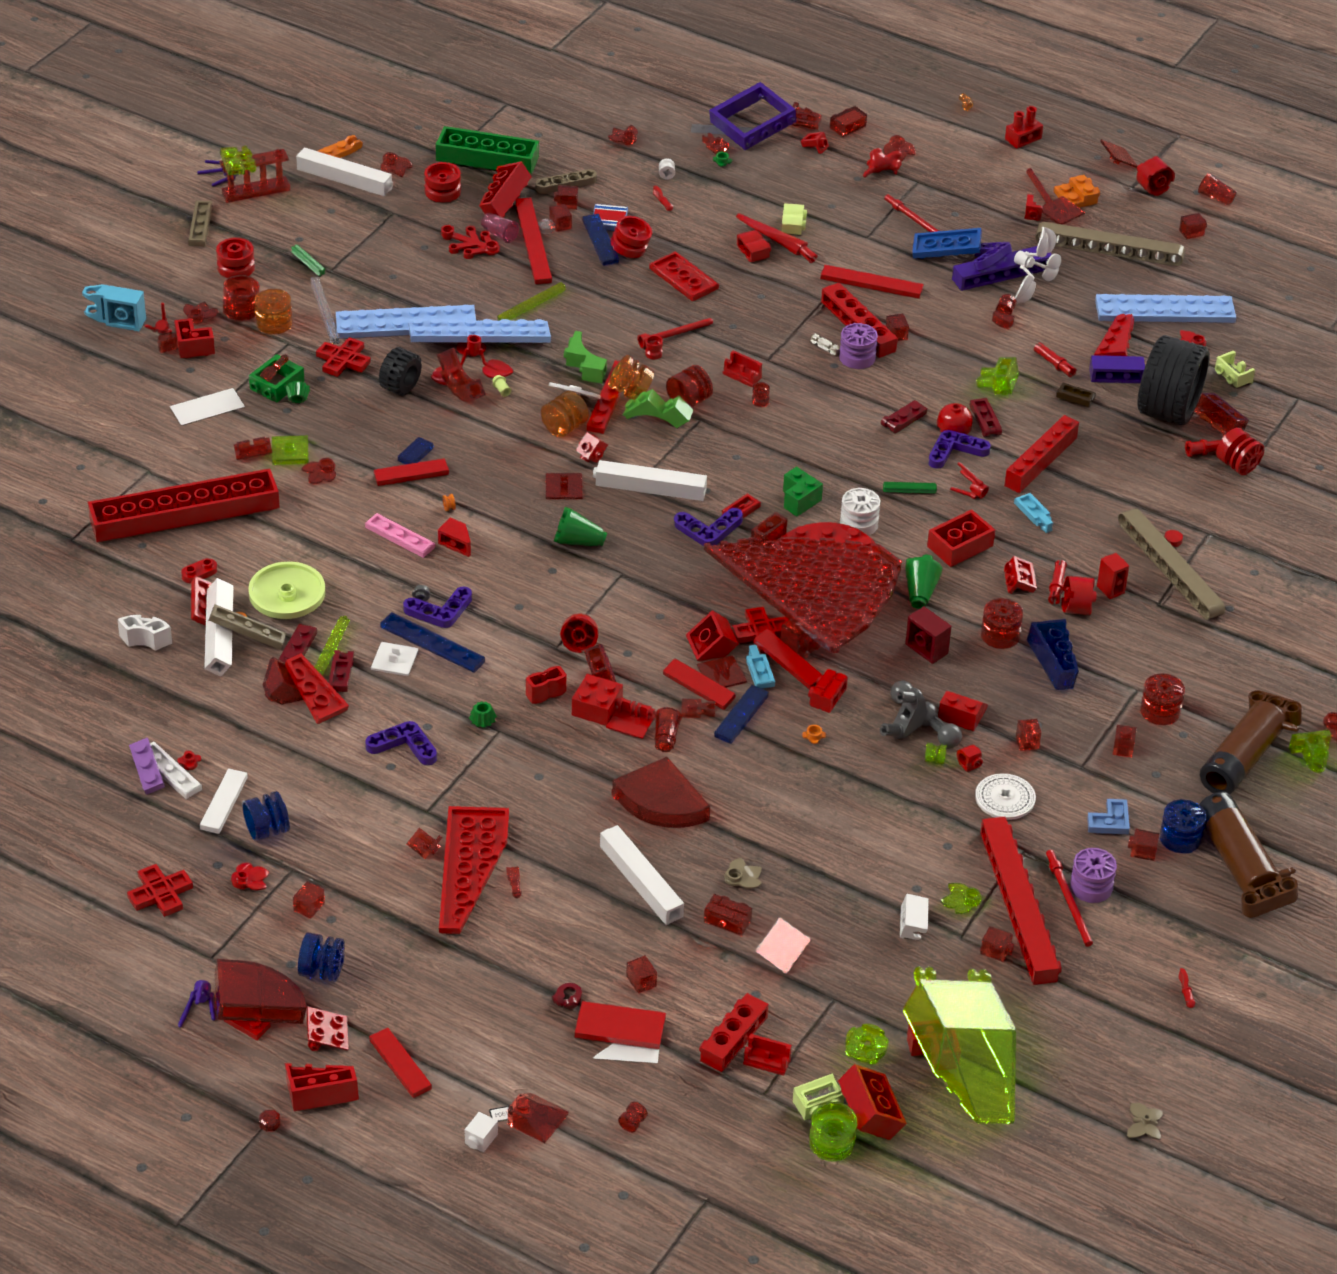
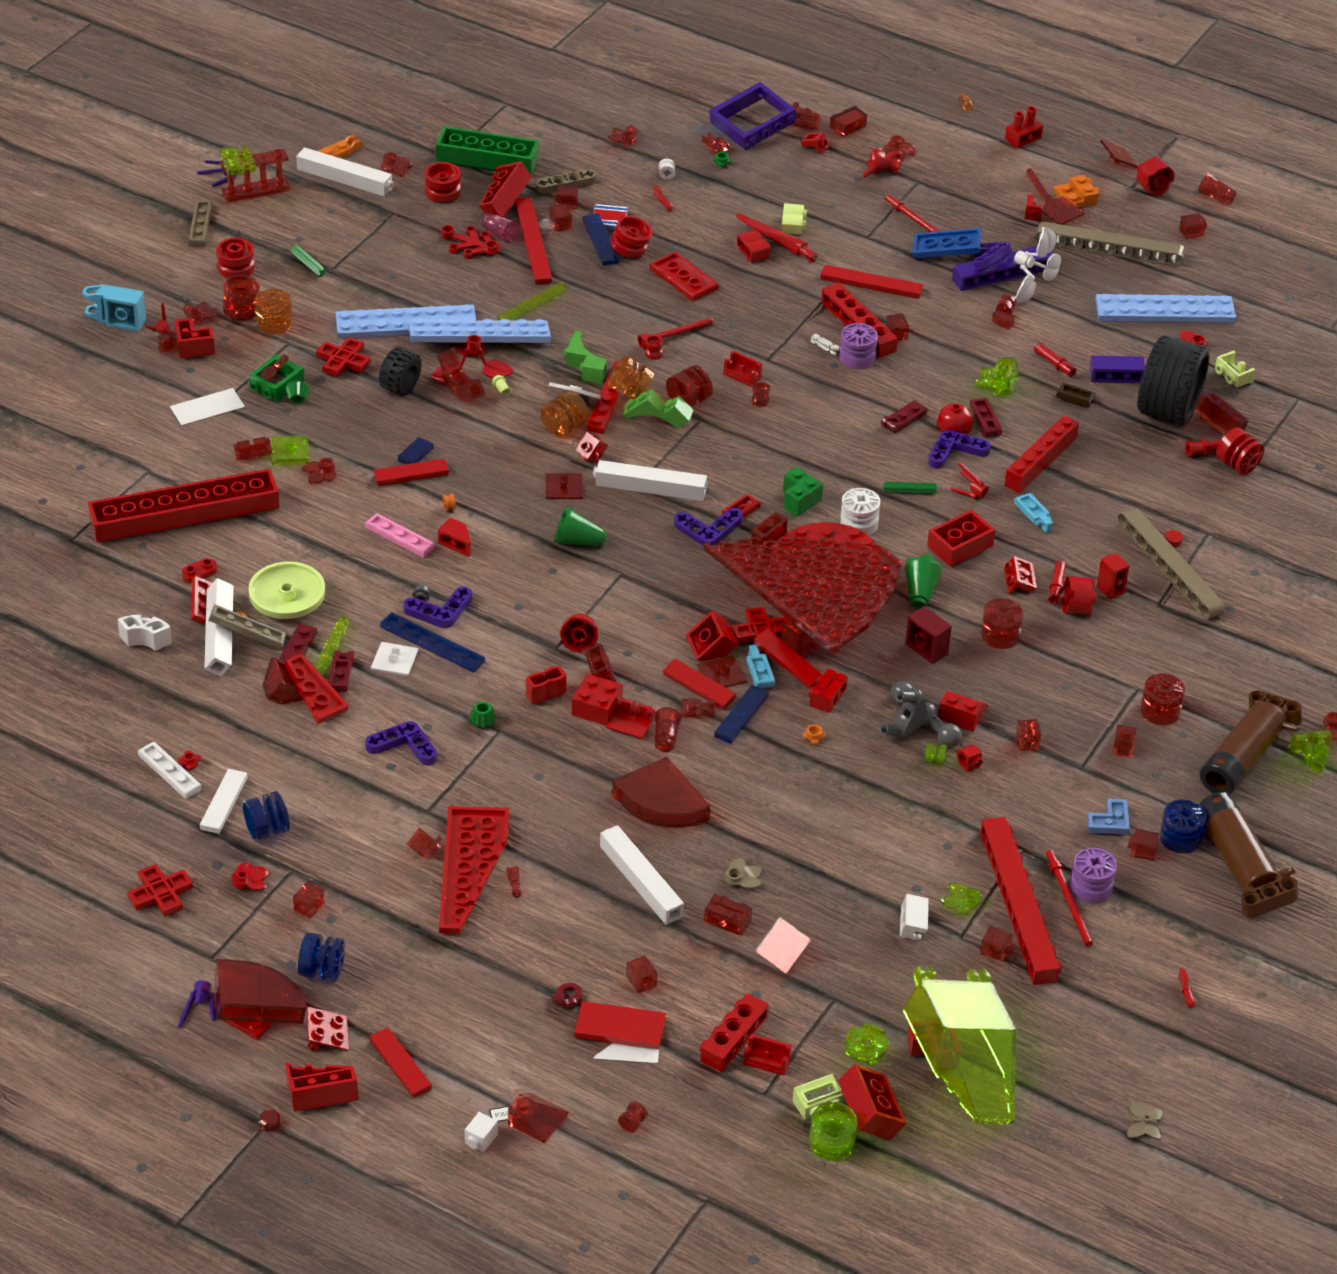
(147, 766): medium lavender plate -> none
(325, 310): clear axle -> none
(1005, 796): white piece -> none
(1054, 651): clear blue wedge -> none
(1117, 337): red wing -> none

